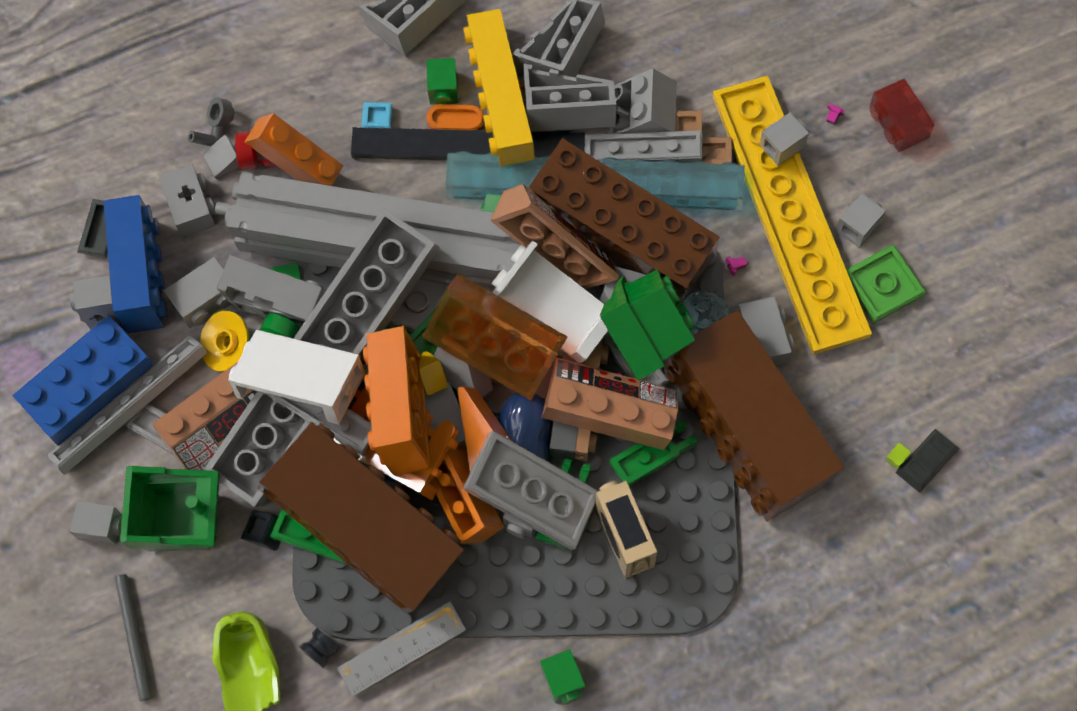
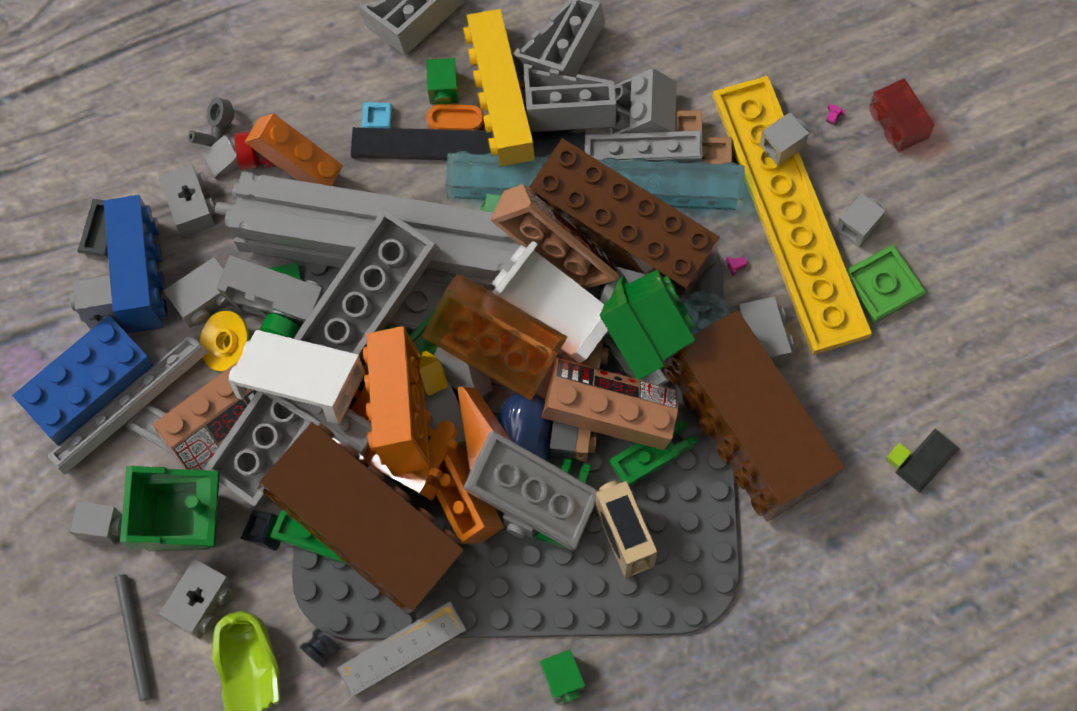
(197, 582): none -> light grey brick

